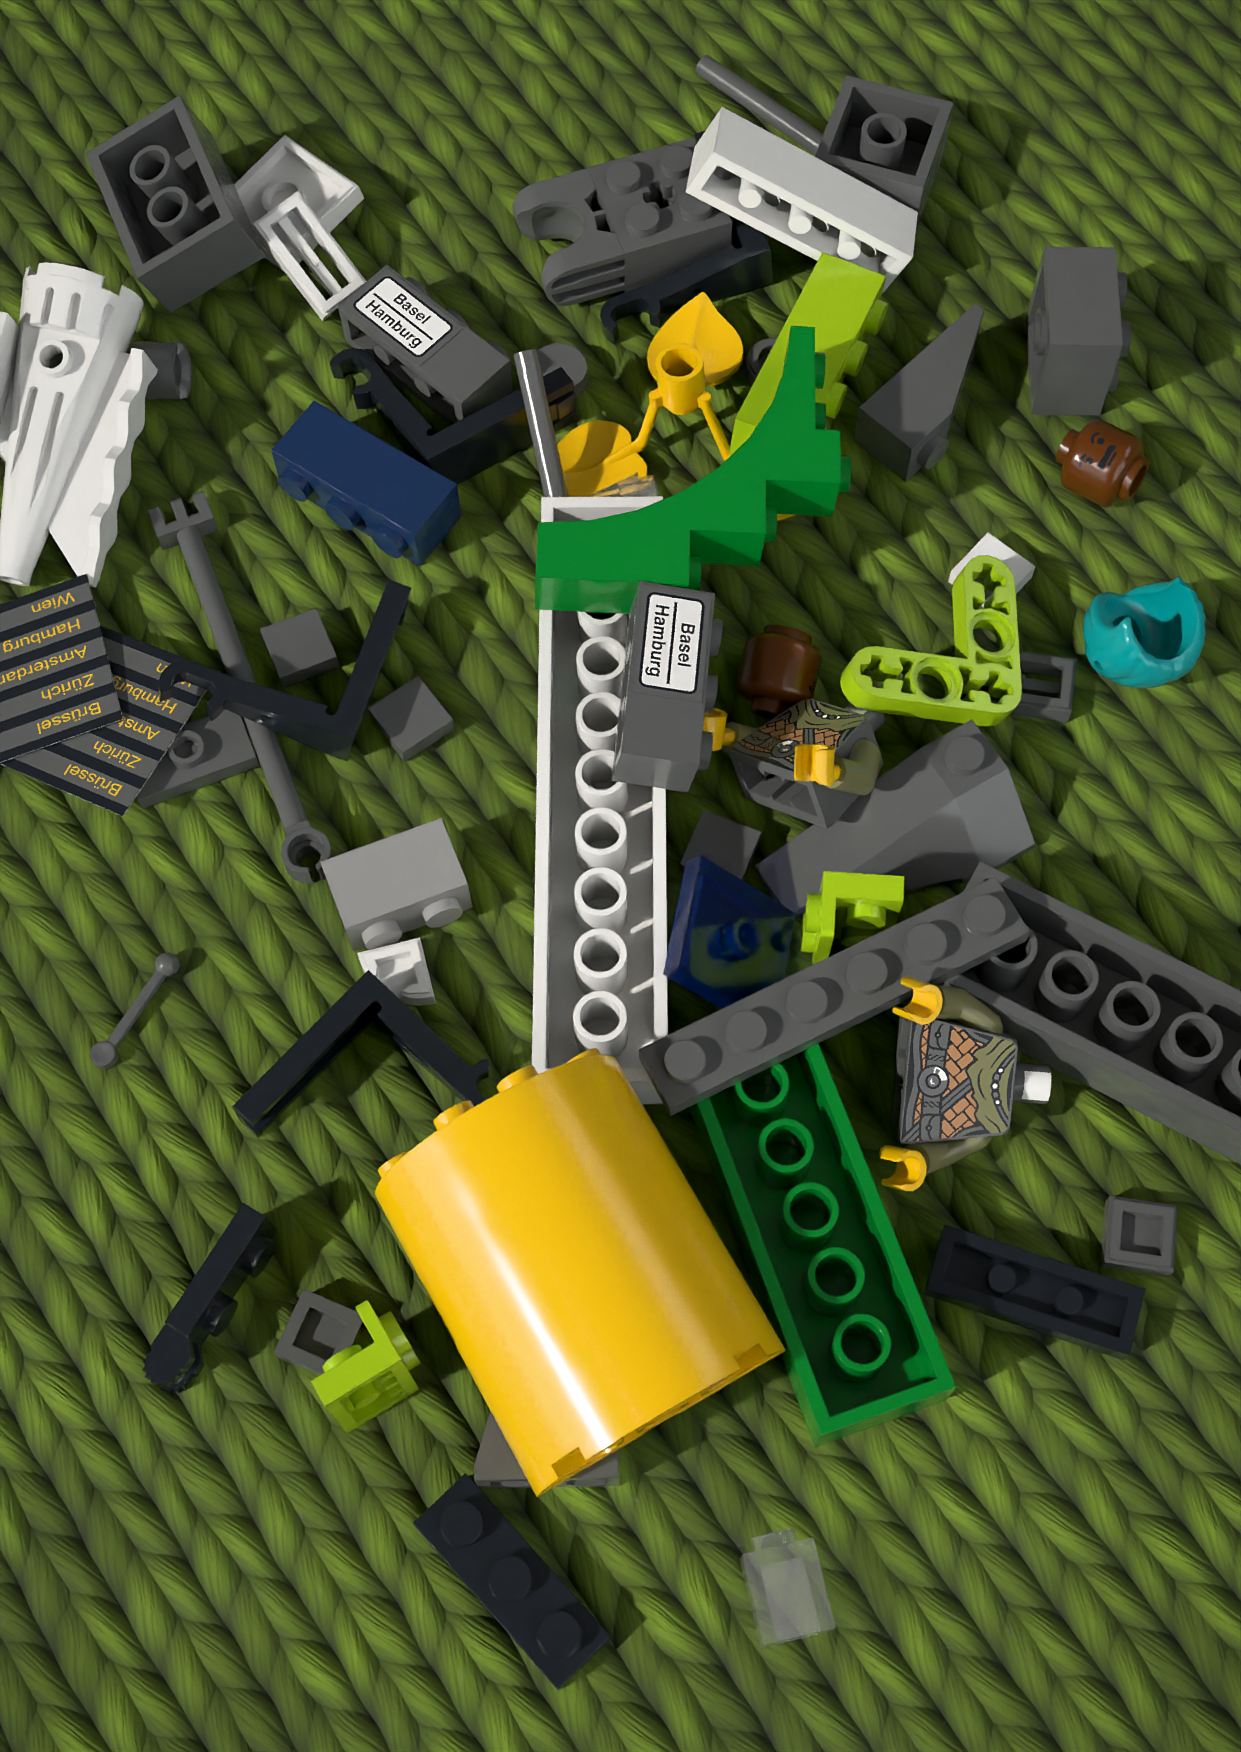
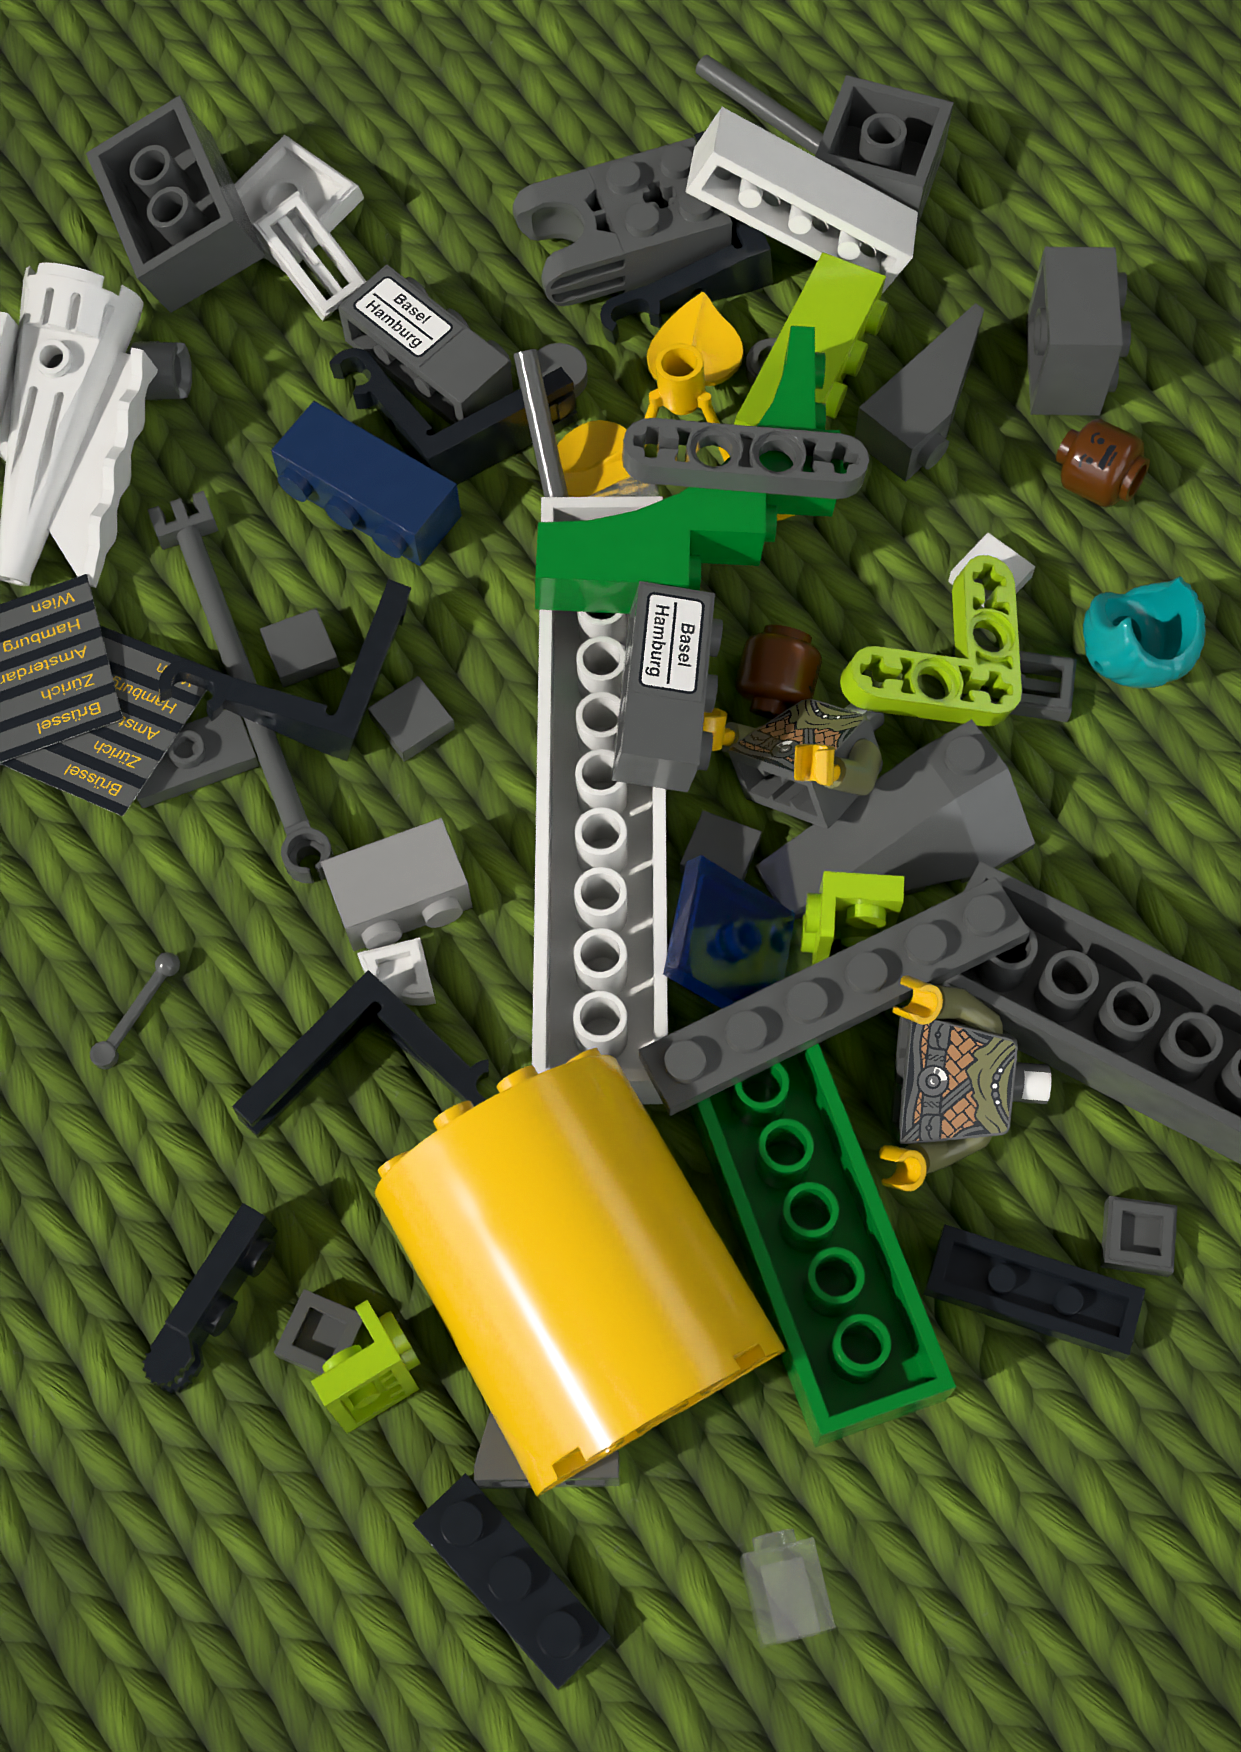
(745, 447): none -> dark grey beam

